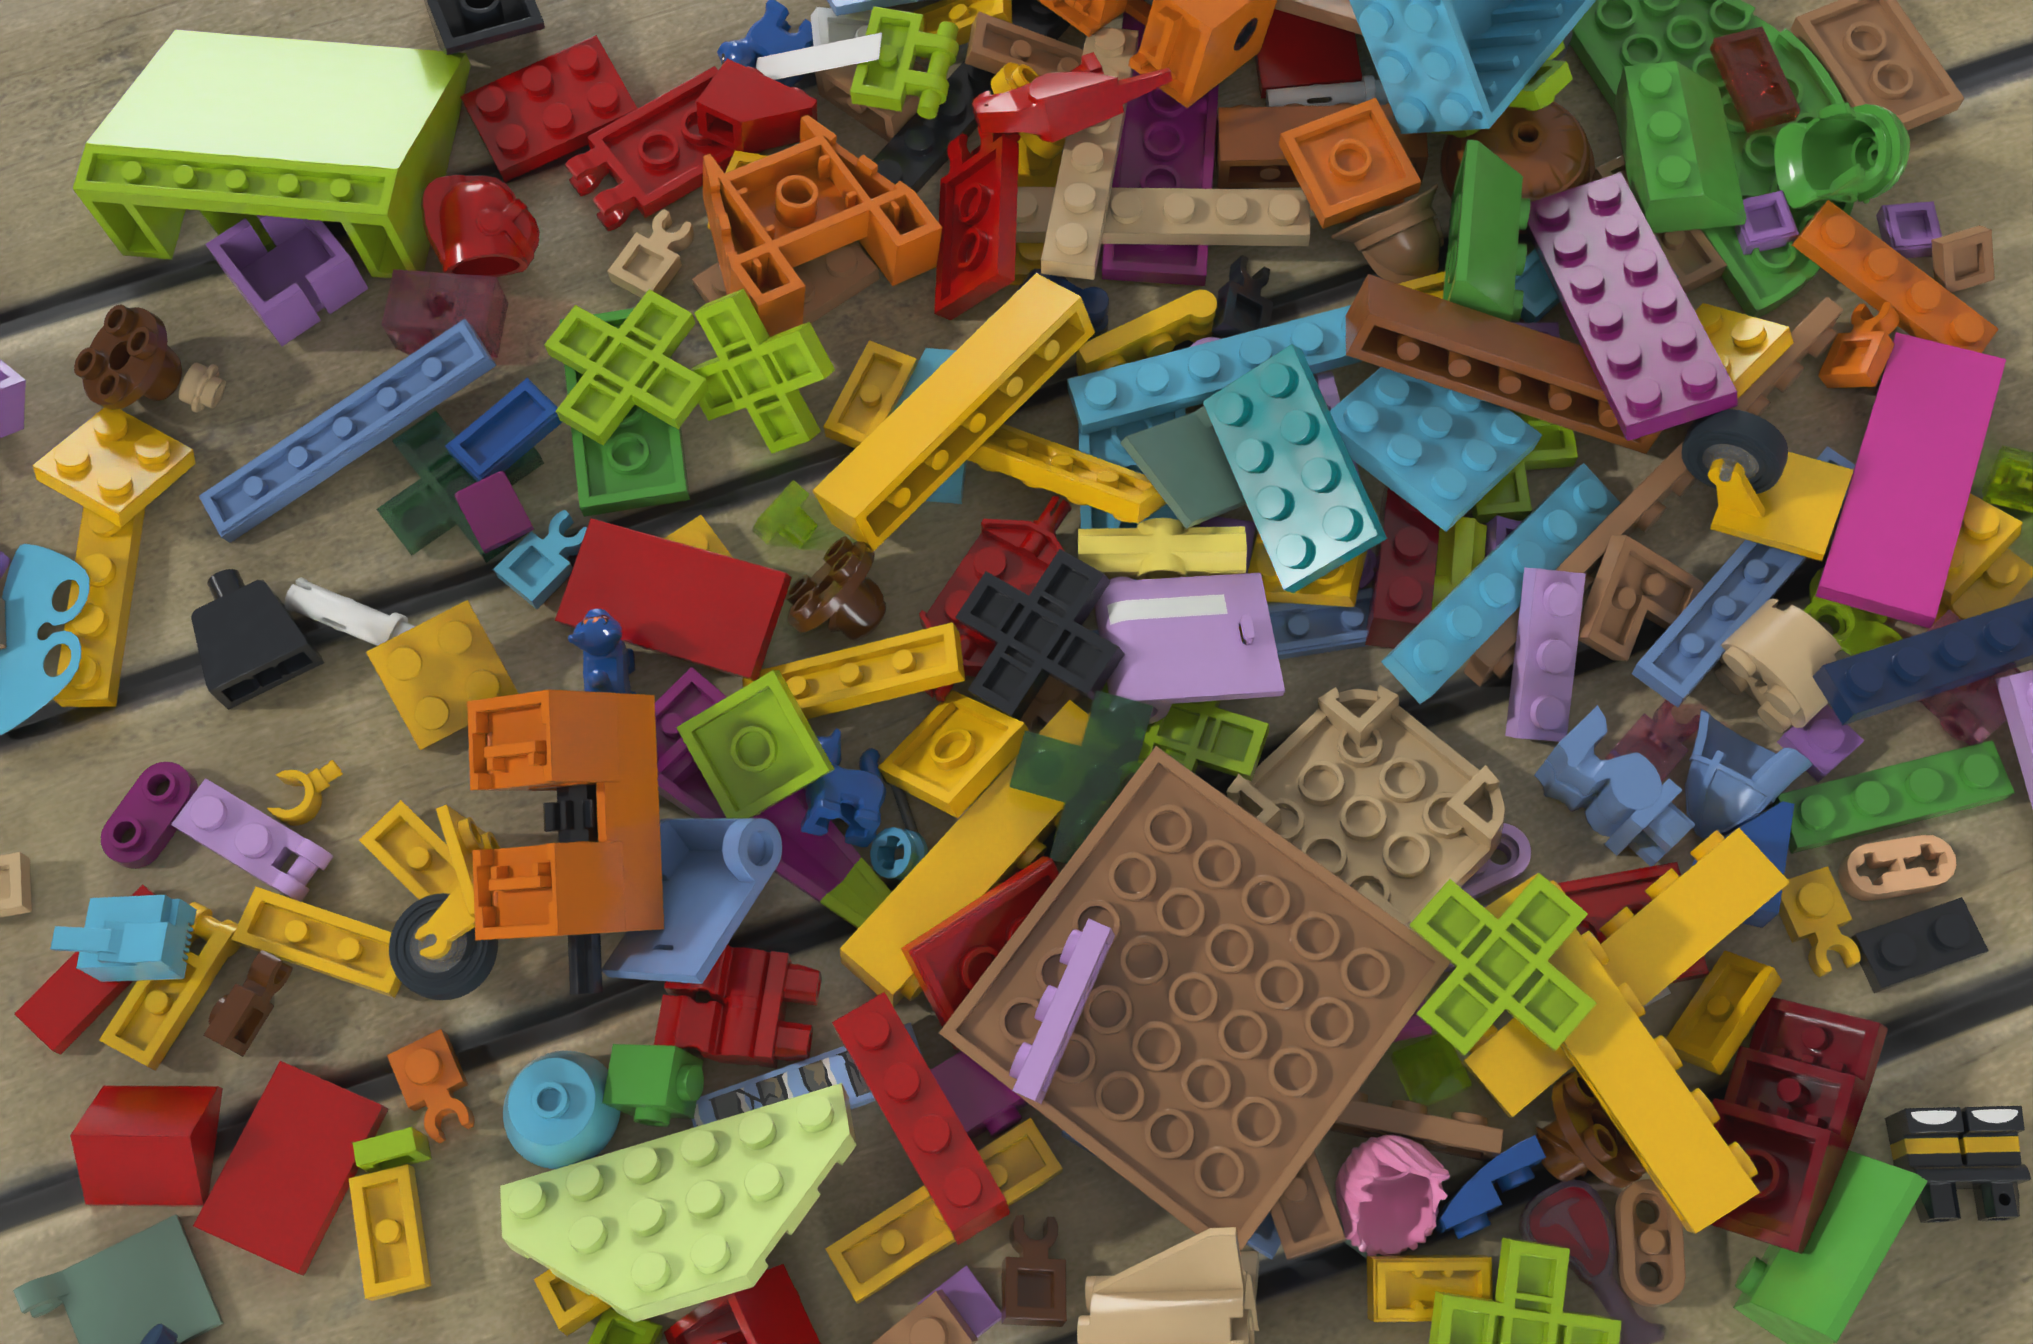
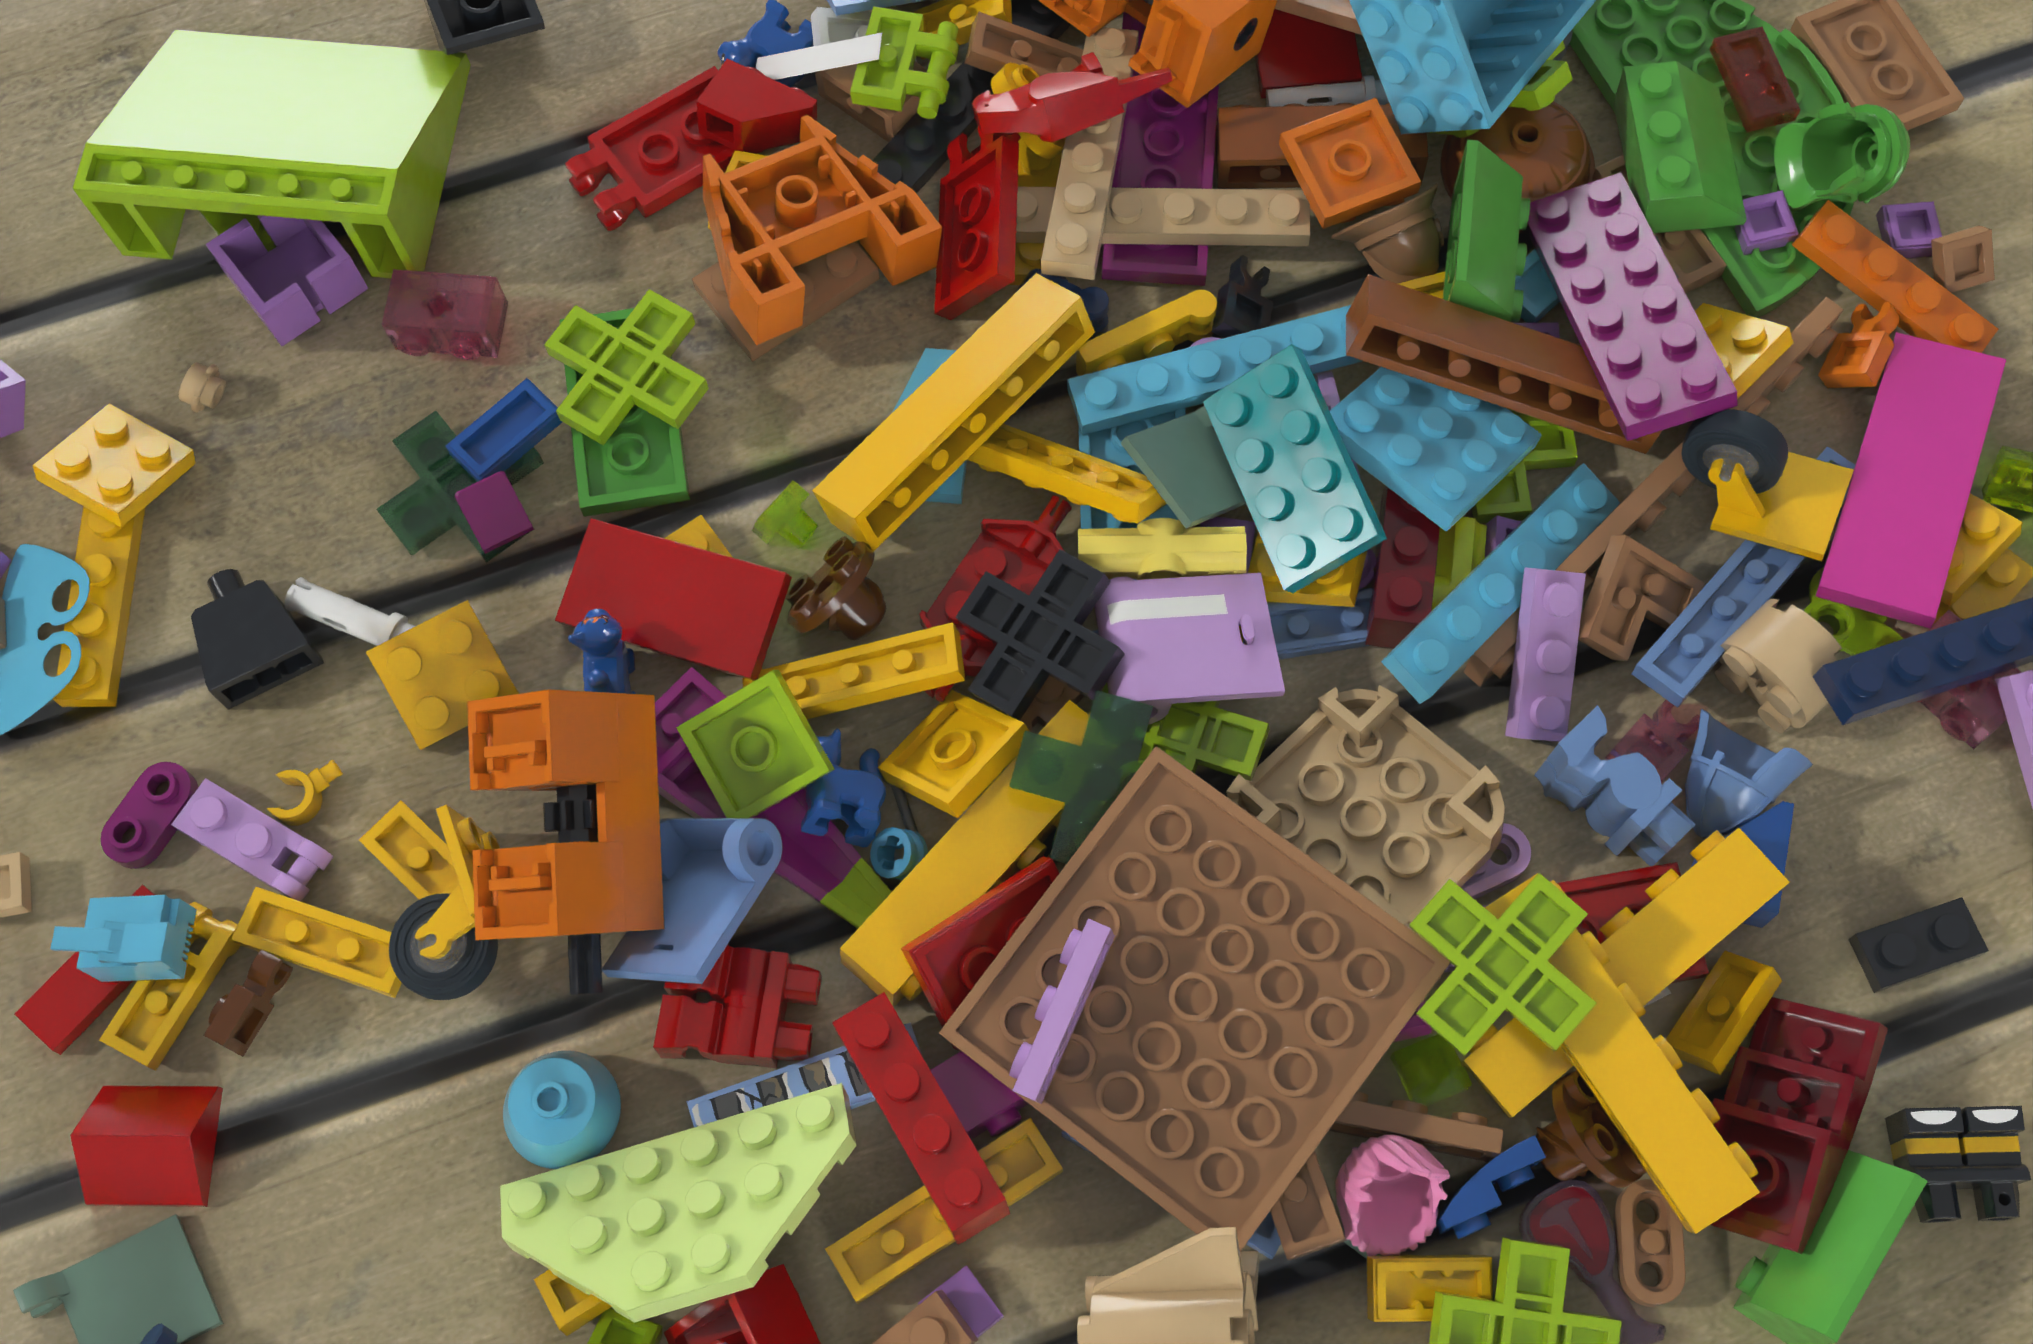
(129, 360): reddish brown plate -> none
(290, 1168): red tile -> none
(347, 431): medium blue tile -> none
(389, 1232): yellow plate -> none
(392, 1150): lime tile -> none
(428, 1077): orange plate -> none
(478, 226): red helmet -> none
(539, 565): medium azure plate -> none
(548, 107): red plate -> none
(651, 261): tan plate -> none
(653, 1083): bright green brick -> none
(760, 371): lime plate -> none
(869, 394): yellow plate -> none
(1032, 1282): reddish brown plate -> none
(1815, 910): yellow plate -> none
(1822, 742): medium lavender plate -> none
(1895, 855): light nougat beam -> none
(1896, 796): bright green plate -> none

